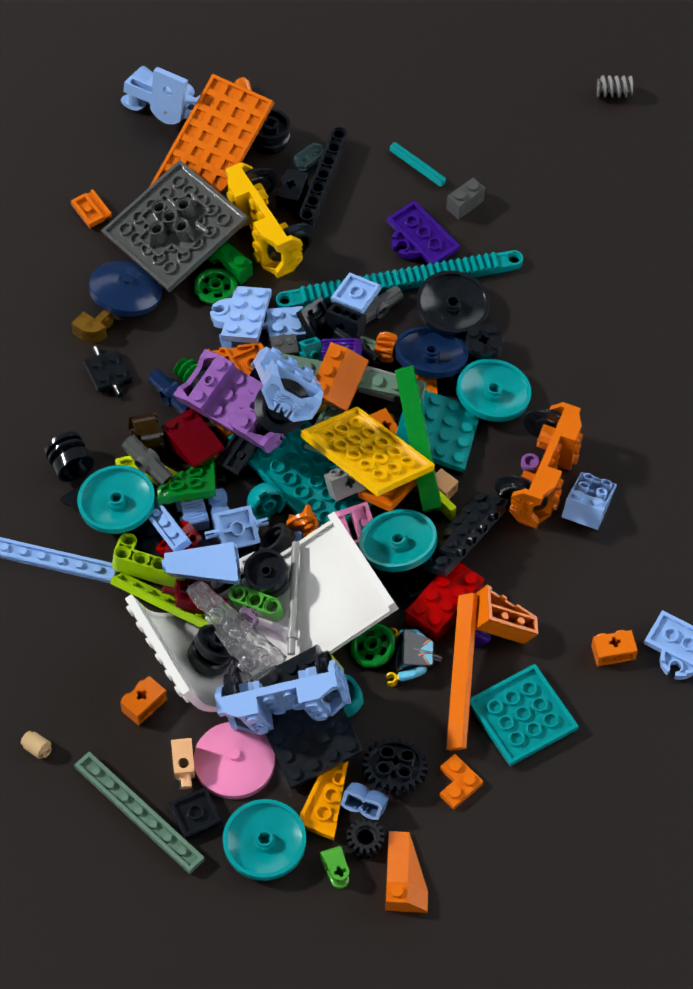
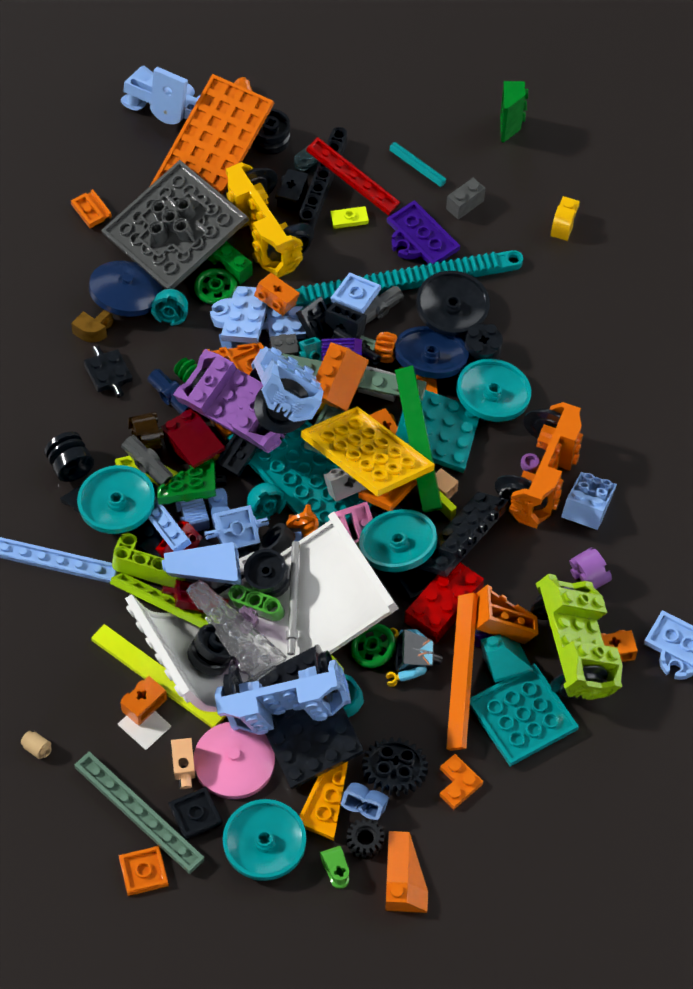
(143, 870): none -> orange tile
(146, 666): none -> neon yellow tile
(148, 731): none -> white sticker
(170, 307): none -> teal cylinder
(276, 294): none -> orange brick
(349, 217): none -> neon yellow plate
(353, 176): none -> red tile
(504, 657): none -> teal slope
(512, 108): none -> green slope
(564, 218): none -> yellow brick
(574, 625): none -> lime piece
(590, 567): none -> medium lavender brick
(614, 86): light grey piece -> none

